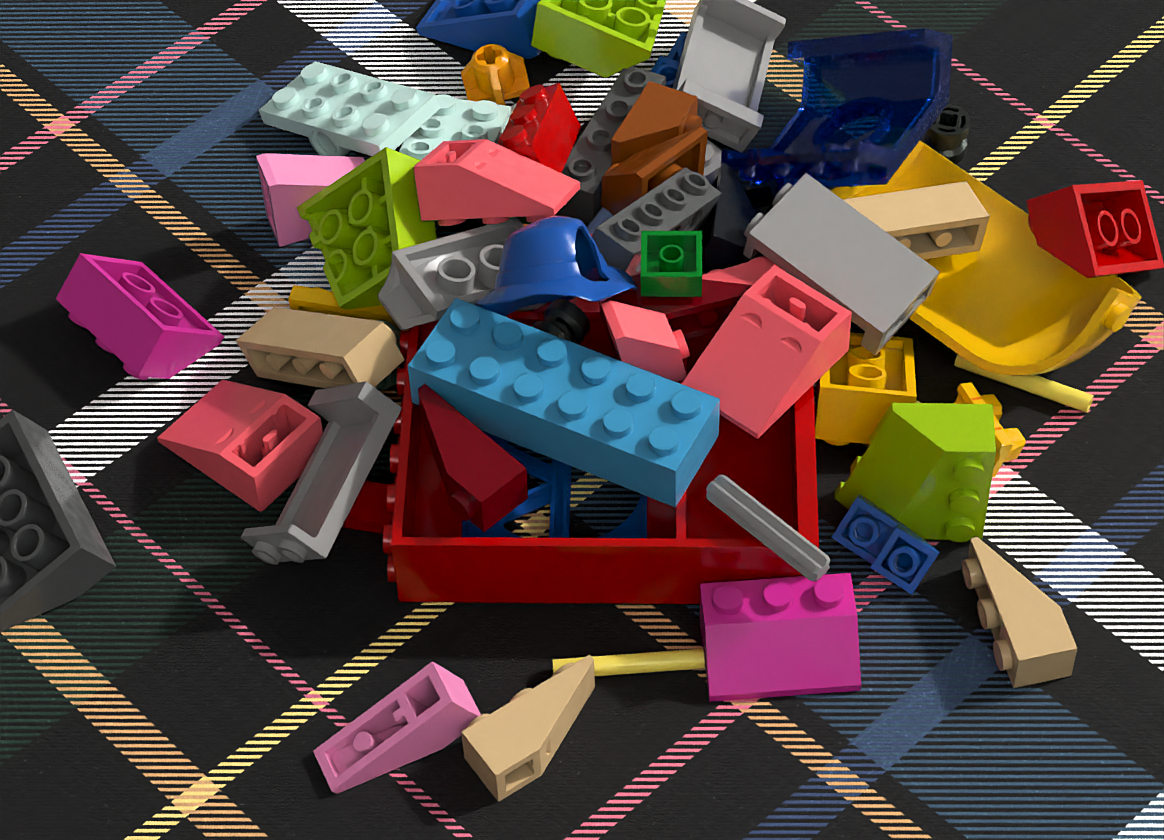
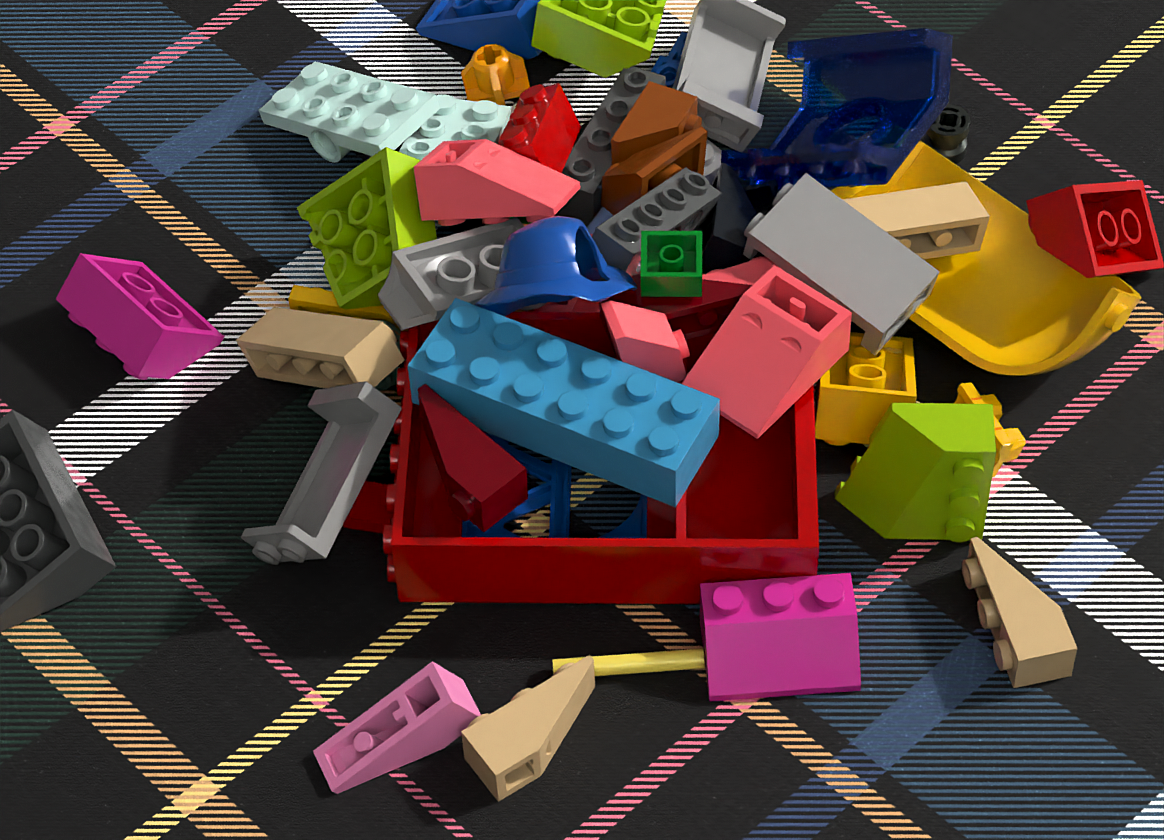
(246, 440): coral slope -> none
(292, 180): bright pink slope -> none
(564, 321): pearl dark grey wheel -> none
(768, 528): light grey axle -> none
(885, 544): blue slope -> none
(1035, 385): light yellow piece -> none

